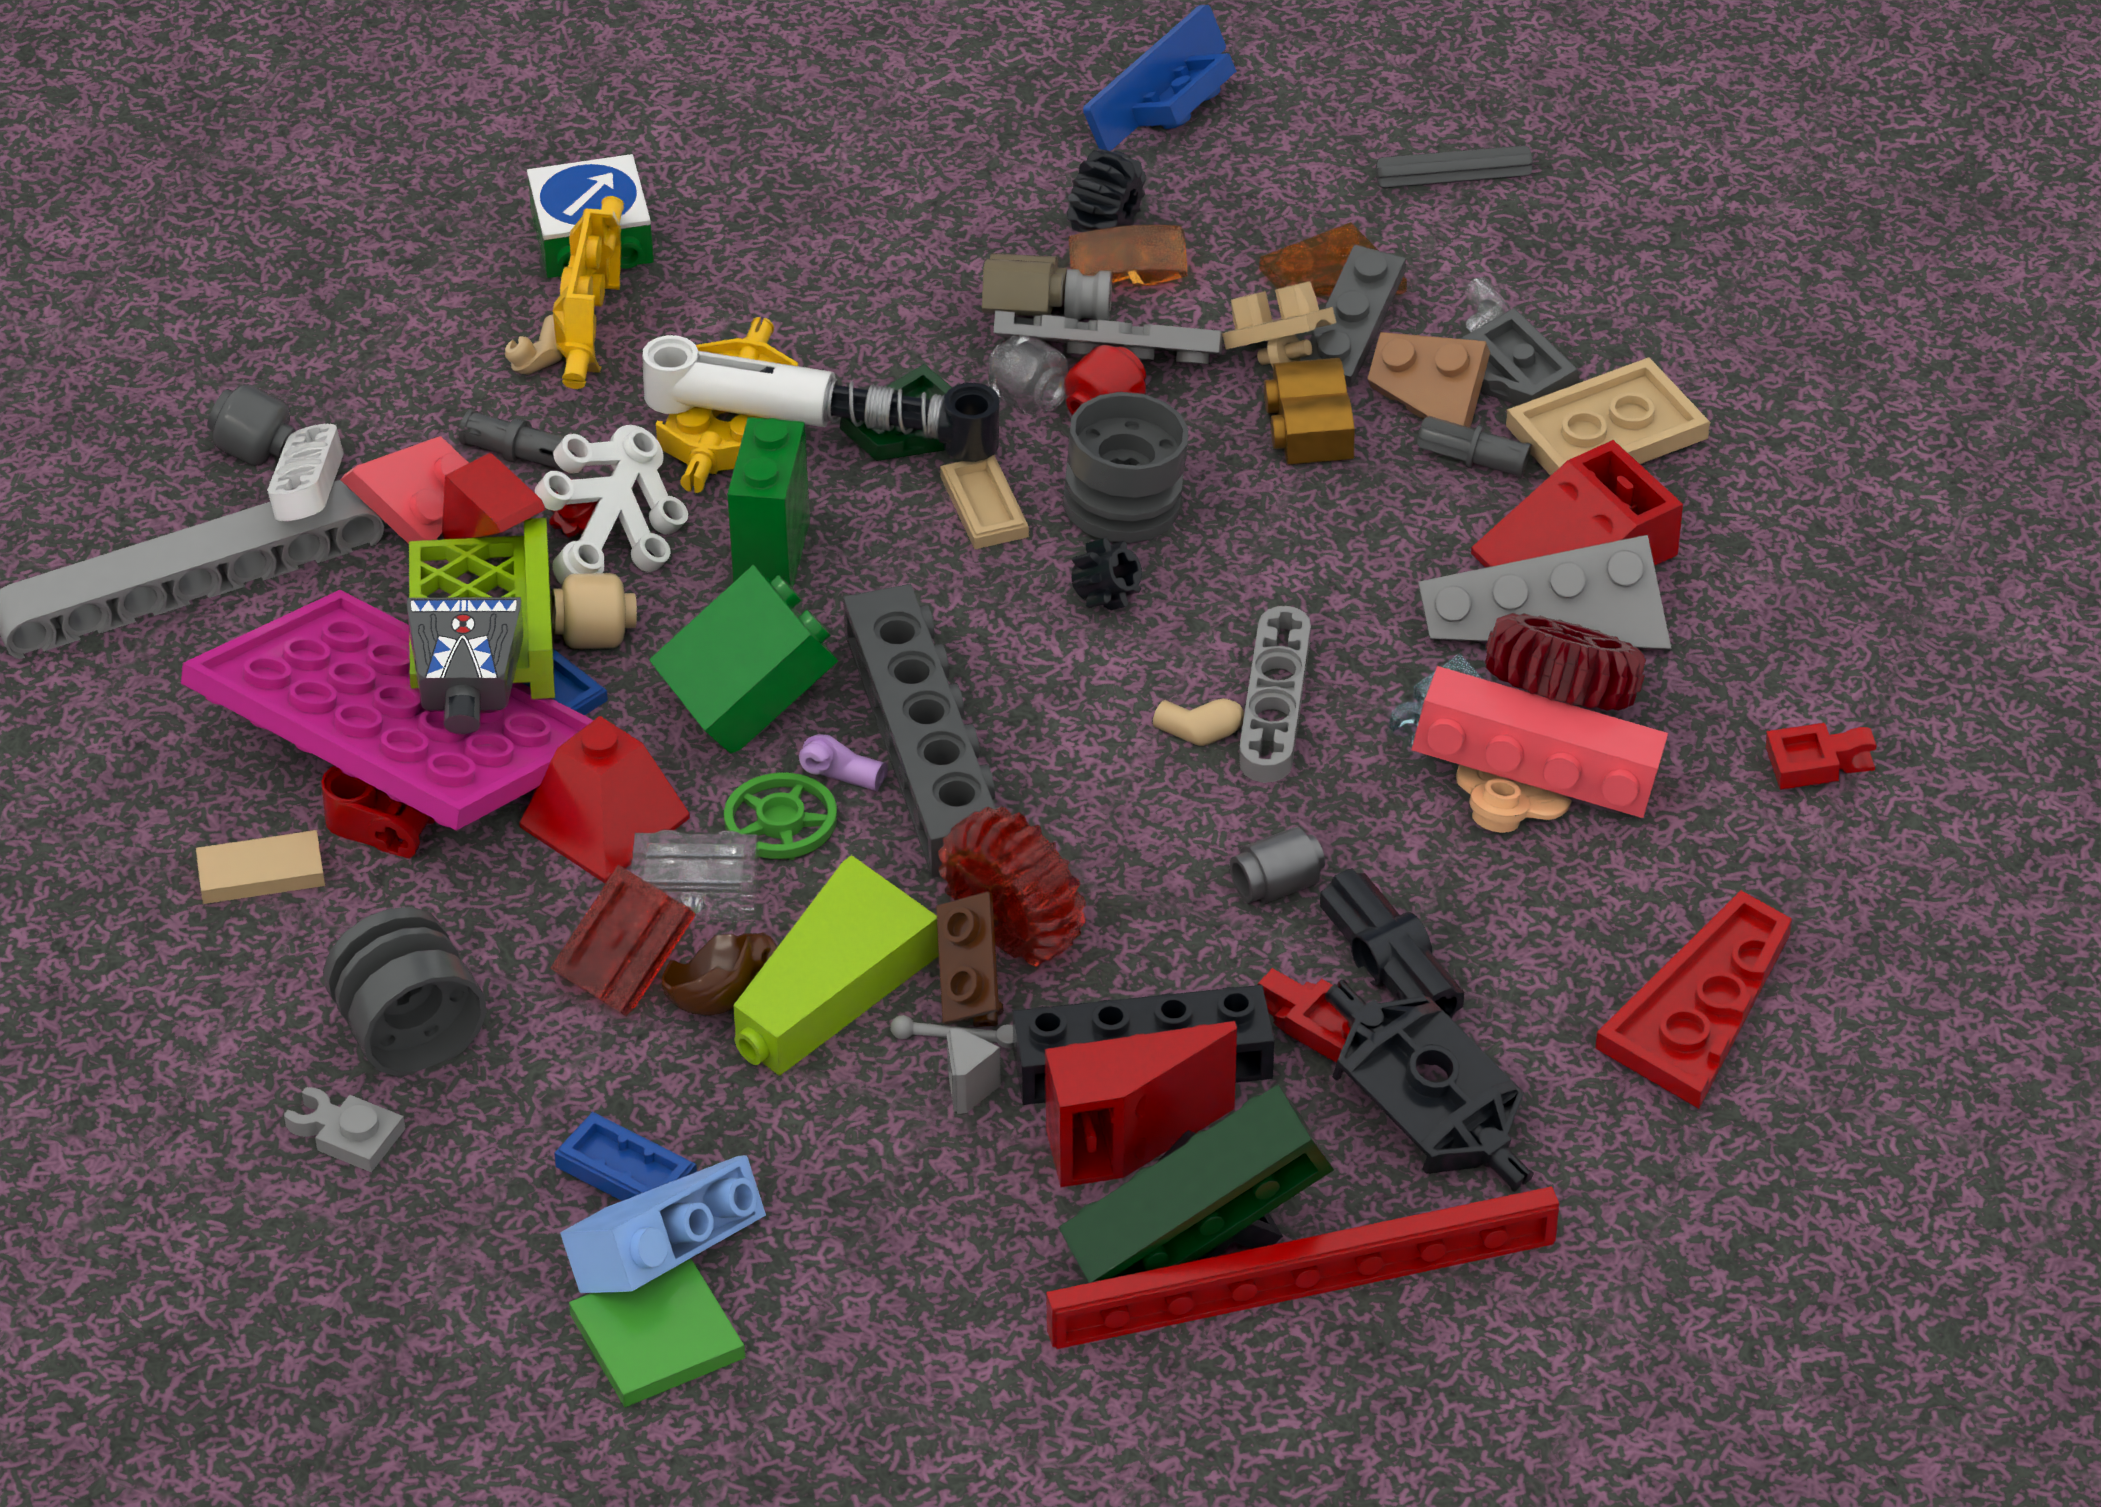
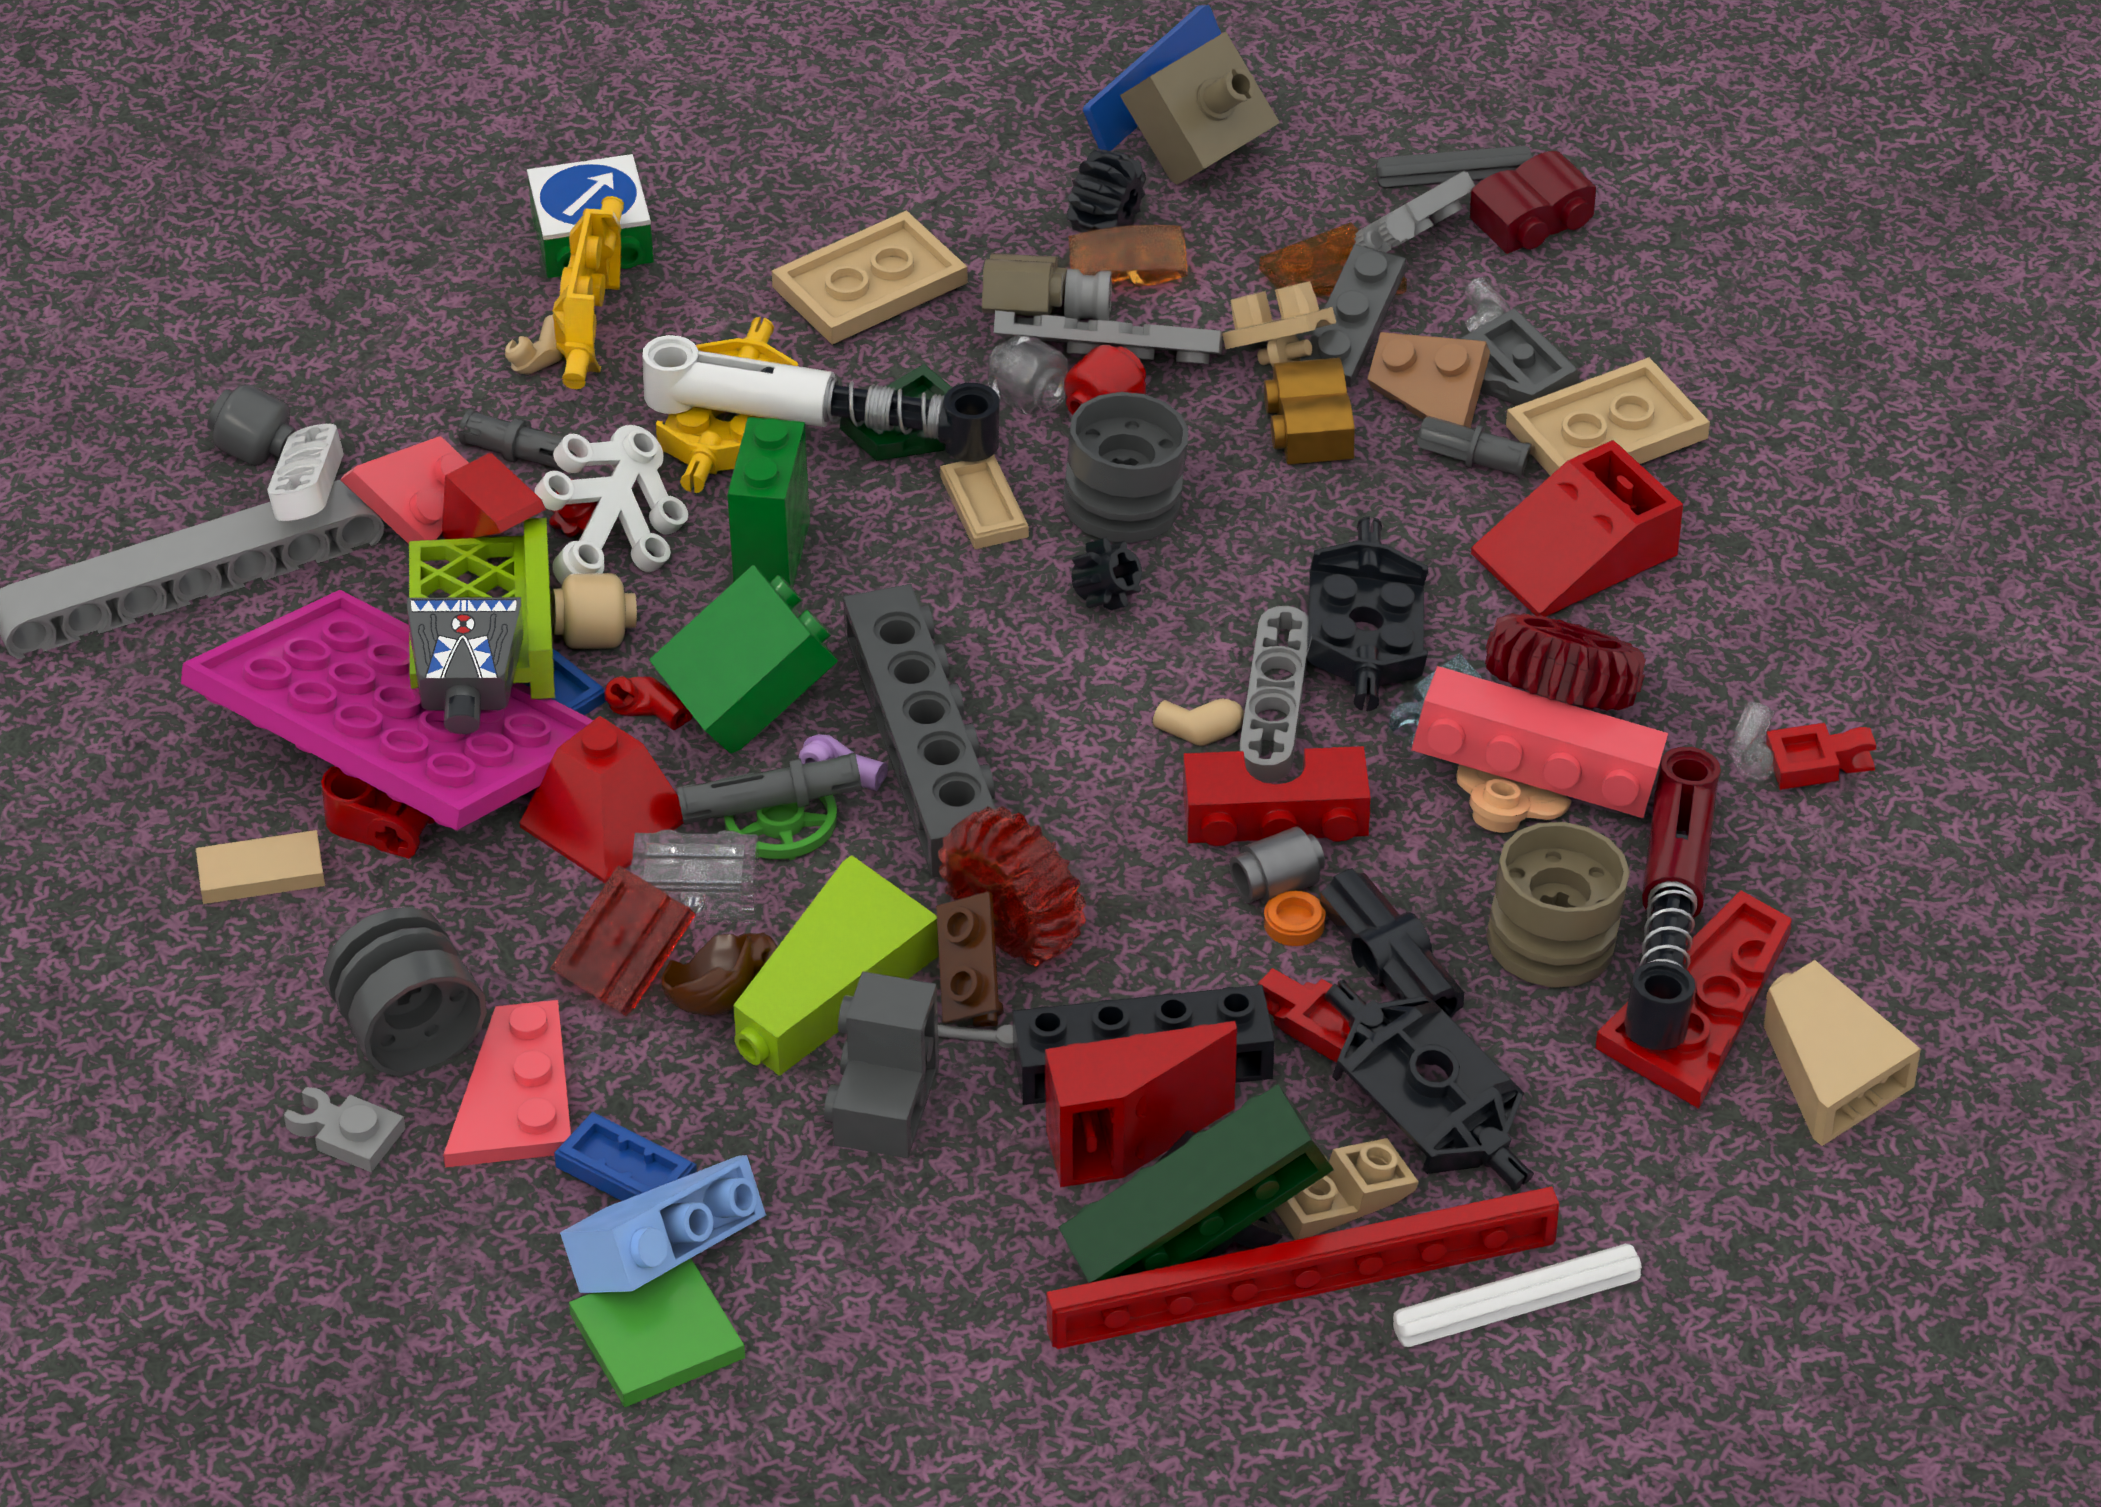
(516, 1090): none -> coral wing
(645, 698): none -> red arm
(770, 788): none -> dark grey pin
(869, 277): none -> tan plate
(884, 1064): none -> dark grey brick
(972, 1069): light grey slope -> none
(1199, 108): none -> dark tan brick
(1231, 805): none -> red arch
(1294, 918): none -> orange tile
(1362, 1182): none -> tan slope
(1371, 586): none -> black plate
(1414, 216): none -> light grey hinge
(1516, 1295): none -> white axle
(1532, 202): none -> dark red brick
(1557, 904): none -> dark tan wheel
(1595, 586): light grey wing -> none
(1673, 896): none -> piece
(1747, 745): none -> clear arm
(1835, 1051): none -> tan slope

